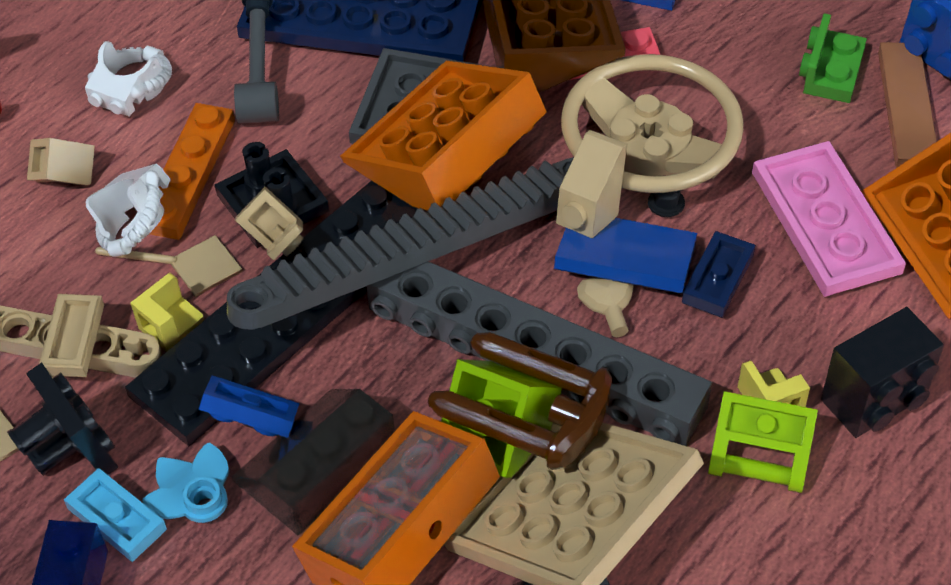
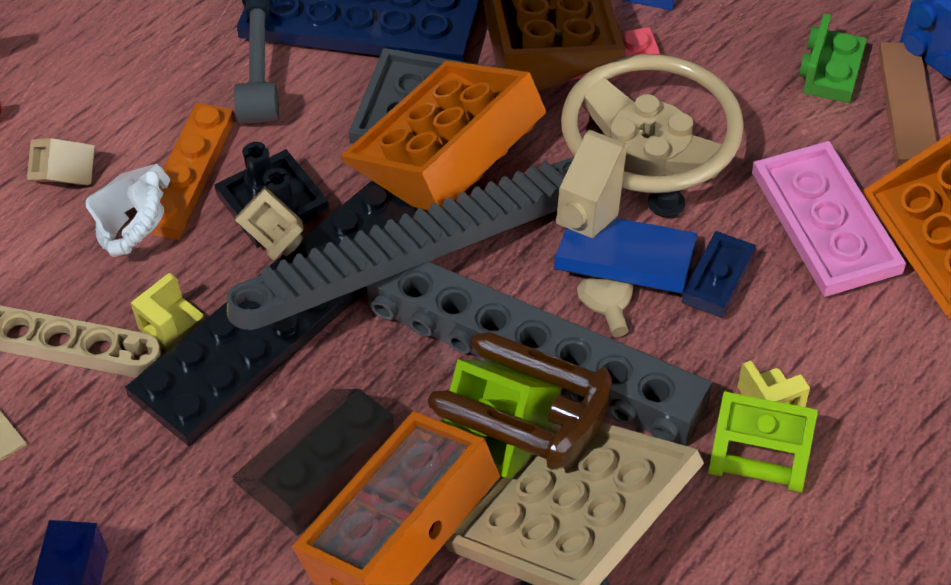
(61, 427): black plate -> none
(72, 334): tan tile -> none
(119, 514): medium azure plate -> none
(120, 91): white piece -> none
(186, 484): medium azure plate -> none
(199, 267): tan piece -> none
(249, 406): blue plate -> none
(882, 372): black brick -> none

